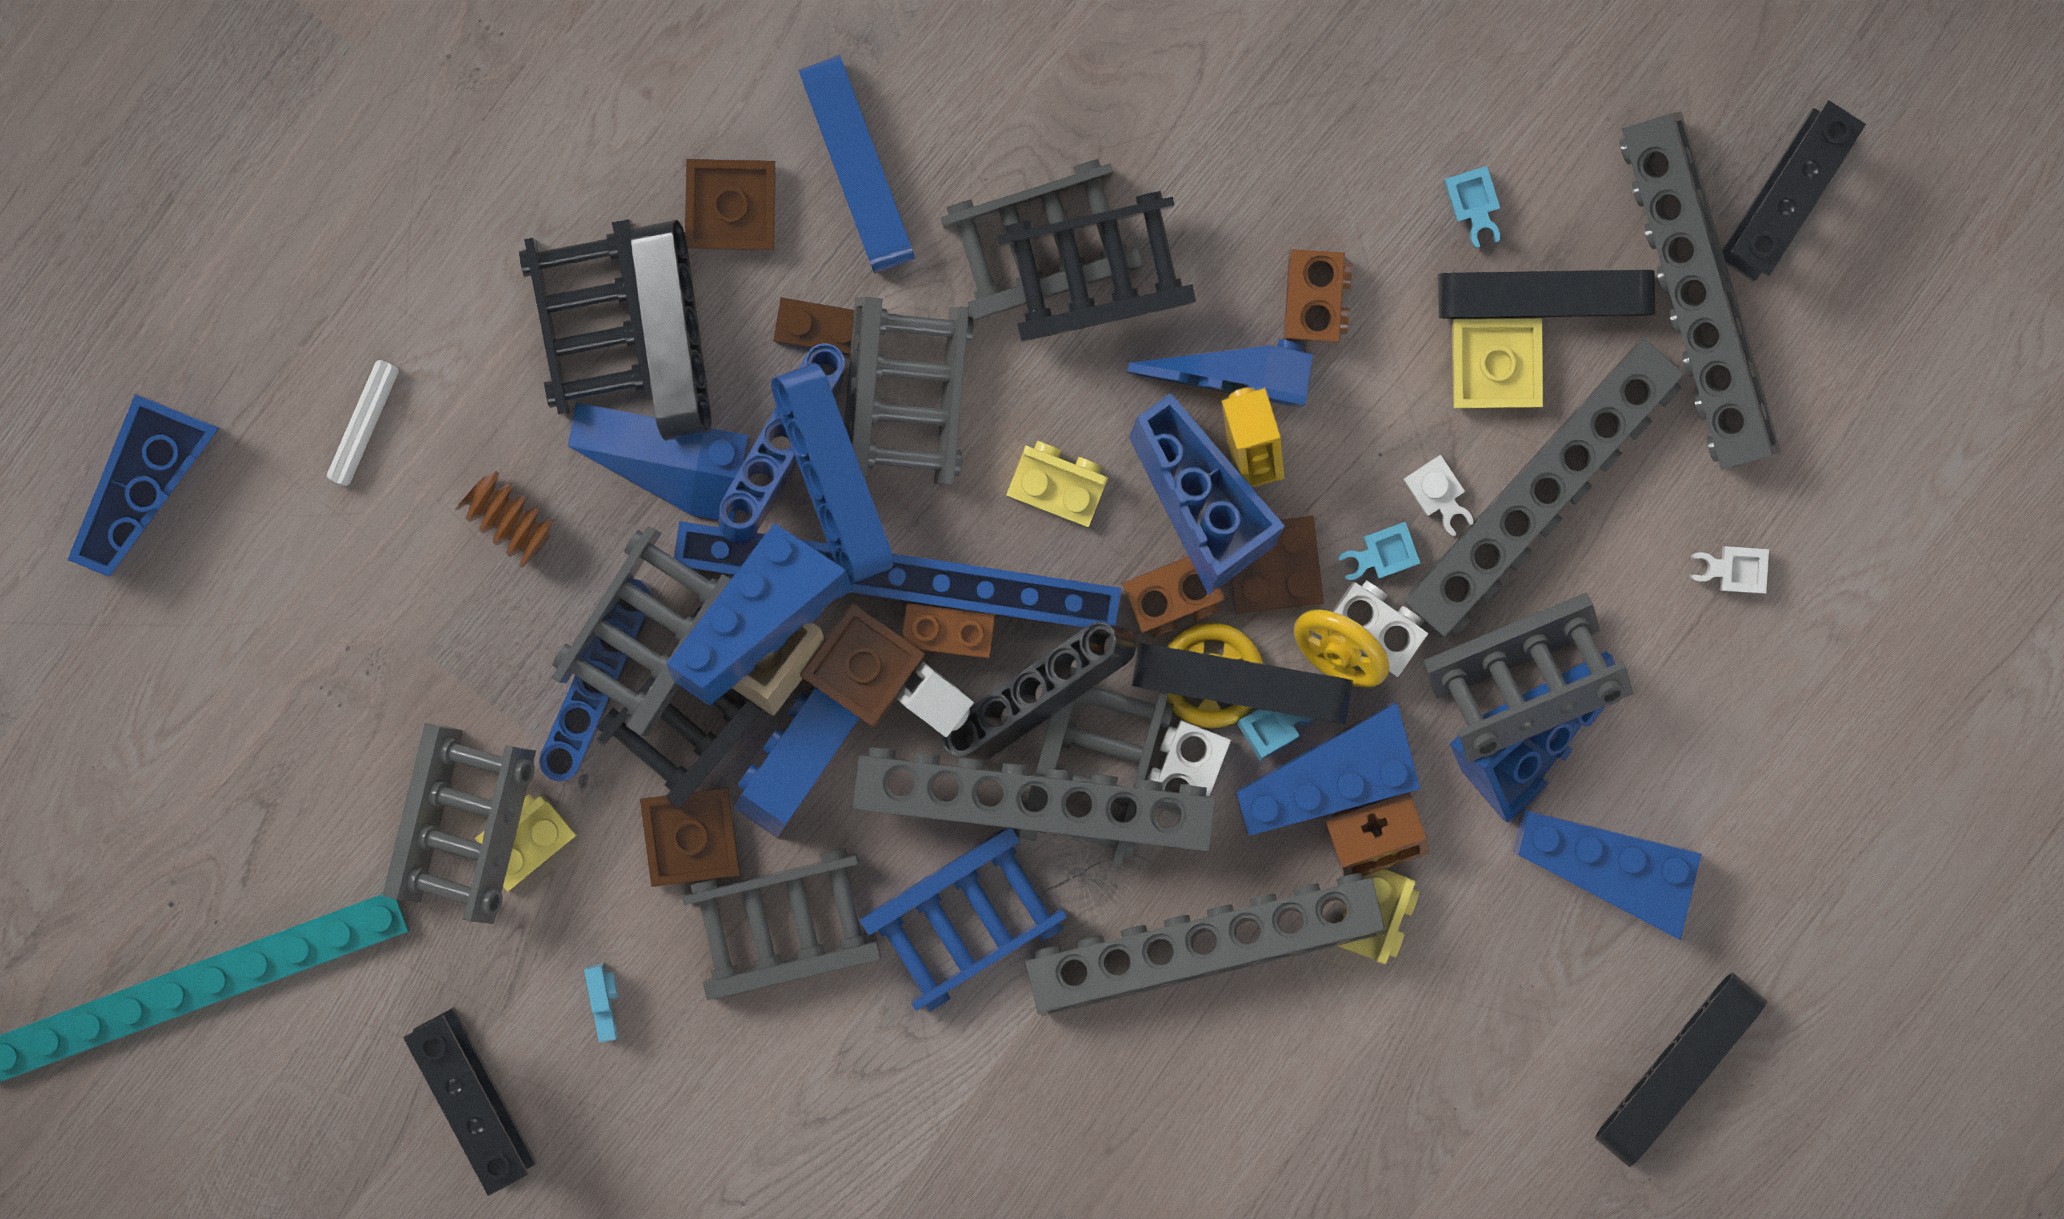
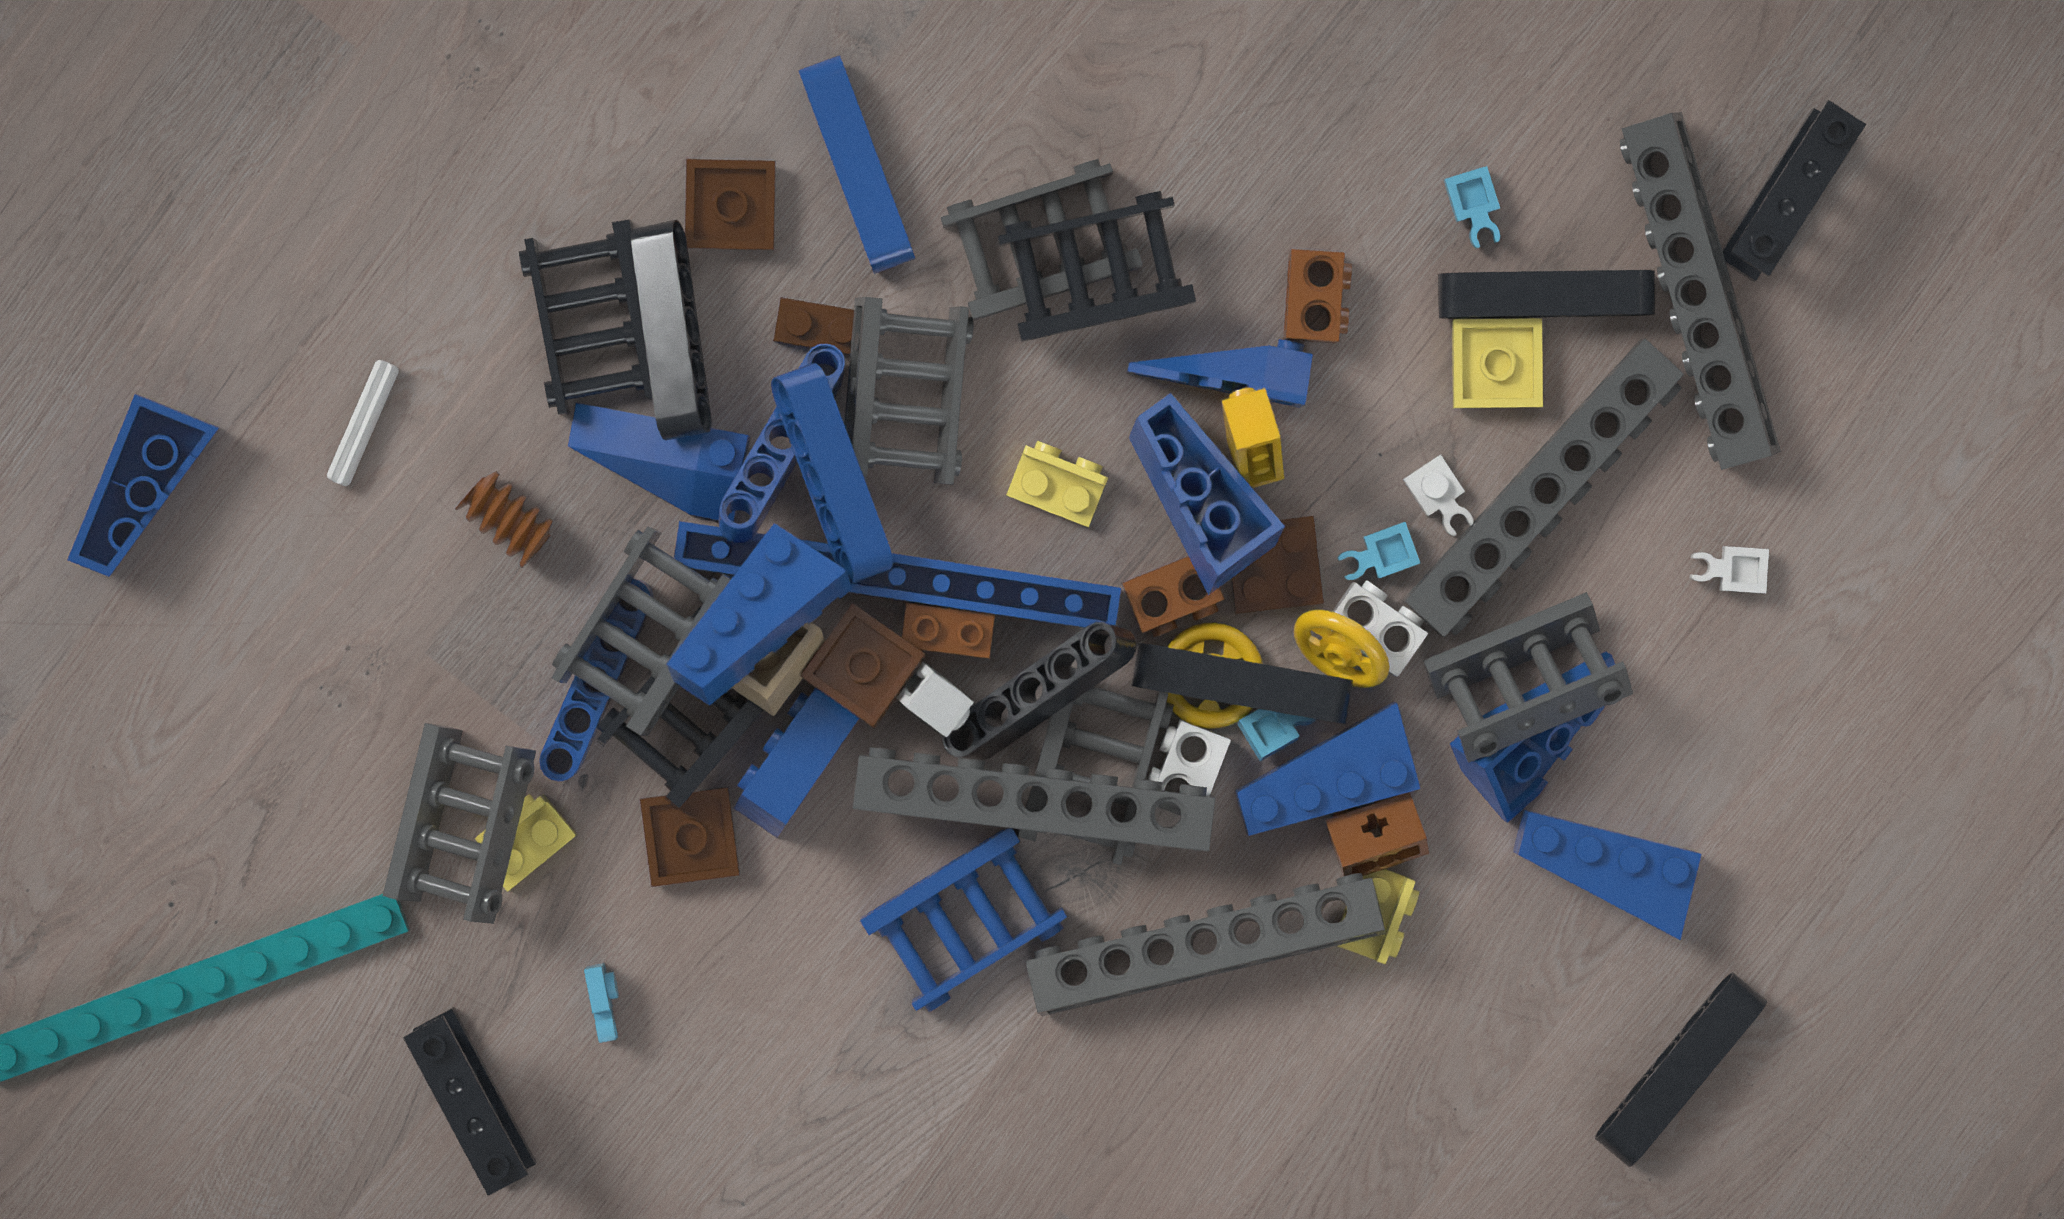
(768, 966): dark grey fence -> none

